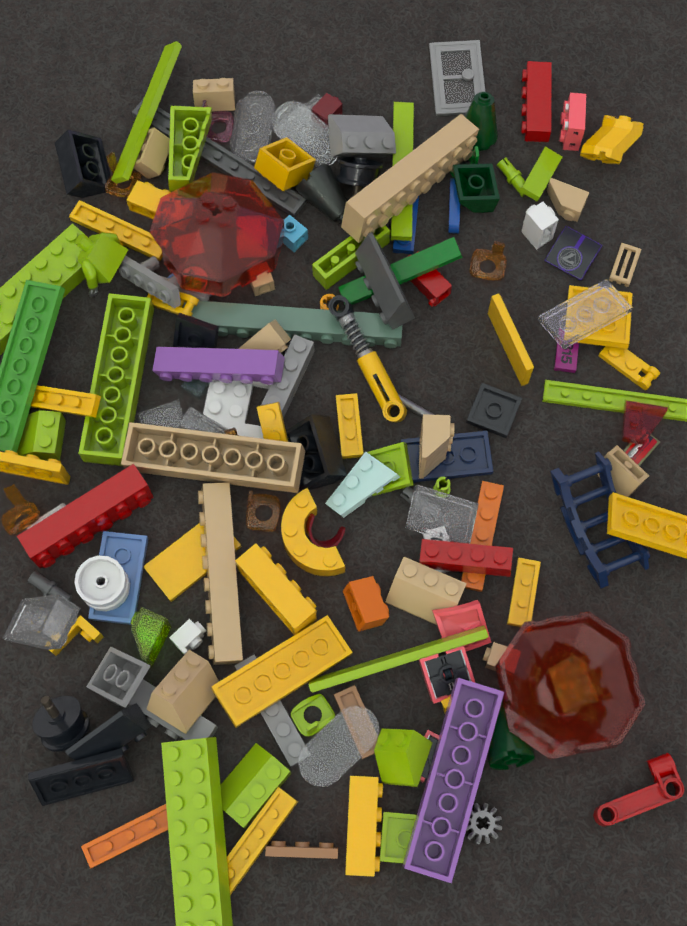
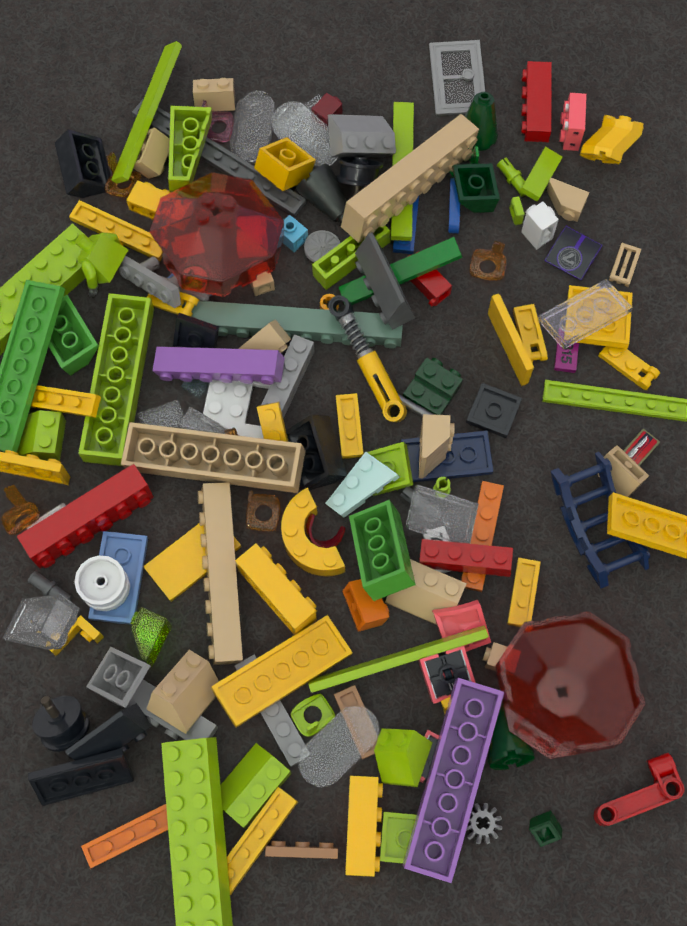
(71, 339): none -> bright green slope
(188, 636): white brick -> none
(319, 244): none -> light grey wheel
(381, 550): none -> bright green brick
(433, 386): none -> dark green plate
(516, 210): none -> lime tile
(530, 331): none -> yellow plate
(545, 828): none -> dark green slope
(572, 684): clear orange bracket -> none
(640, 421): clear red wing -> none

